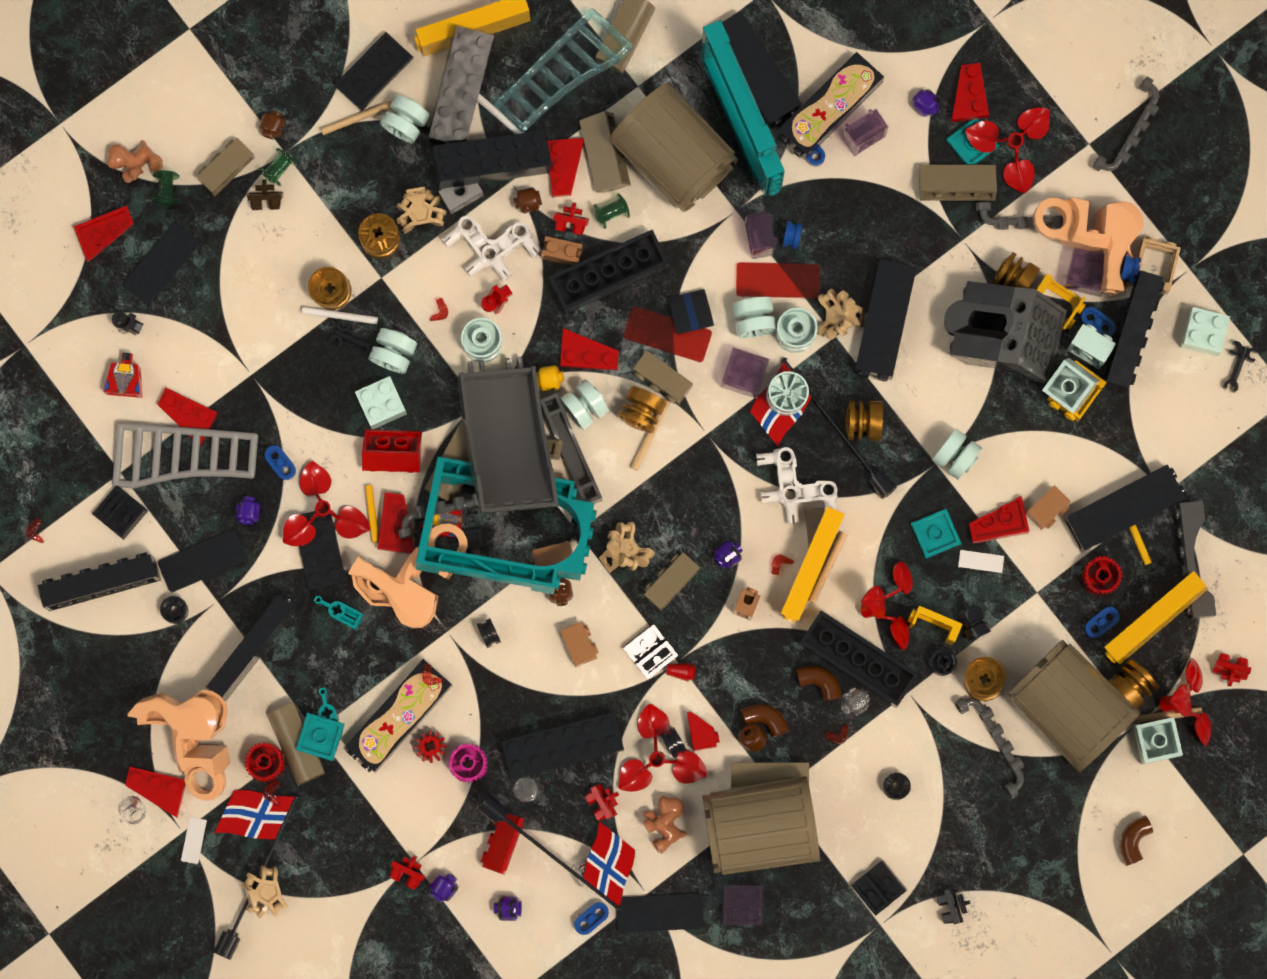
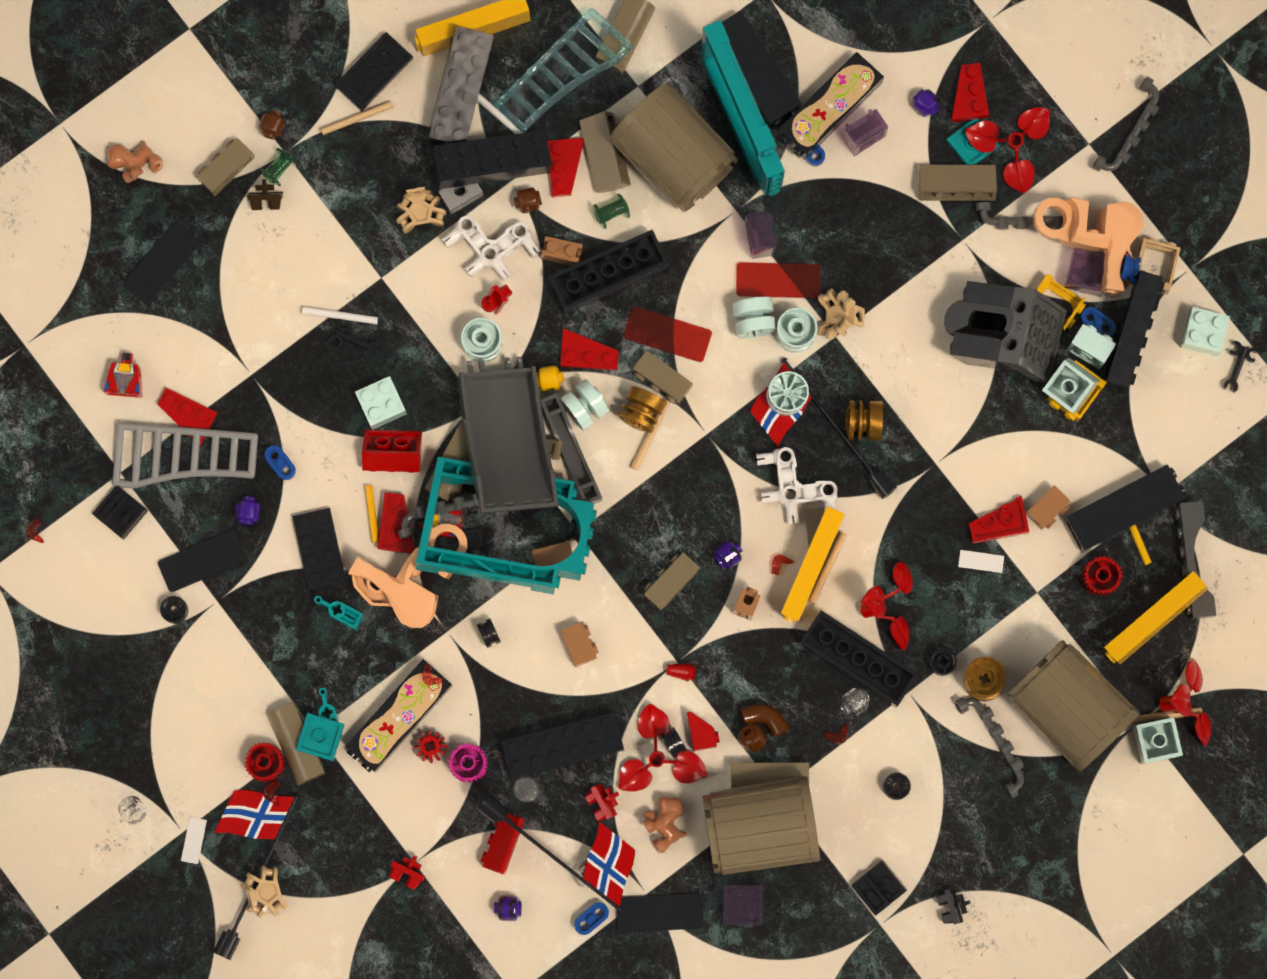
(99, 582): black brick -> none
(102, 231): red wing -> none
(126, 323): black hips -> none
(158, 788): red wing -> none
(165, 188): clear green hose -> none
(191, 721): light nougat animal -> none
(252, 647): black brick -> none
(298, 530): red plant -> none
(322, 280): pearl gold wheel -> none
(384, 245): pearl gold wheel -> none
(394, 345): light aqua wheel -> none
(407, 114): light aqua wheel -> none
(443, 311): clear red animal -> none
(444, 887): dark purple head -> none
(563, 594): reddish brown head -> none
(579, 222): red hips -> none
(625, 550): tan piece -> none
(650, 651): slope -> none
(690, 311): black slope -> none
(745, 373): clear purple container -> none
(792, 235): blue wheel -> none
(822, 678): reddish brown cylinder -> none
(885, 320): black brick -> none
(935, 533): teal tile -> none
(938, 620): yellow panel -> none
(961, 457): light aqua wheel -> none
(974, 624): black wheel -> none
(1014, 275): pearl gold wheel -> none
(1102, 623): blue plate -> none
(1131, 837): reddish brown cylinder -> none
(1135, 681): pearl gold wheel -> none
(1230, 671): red hips -> none

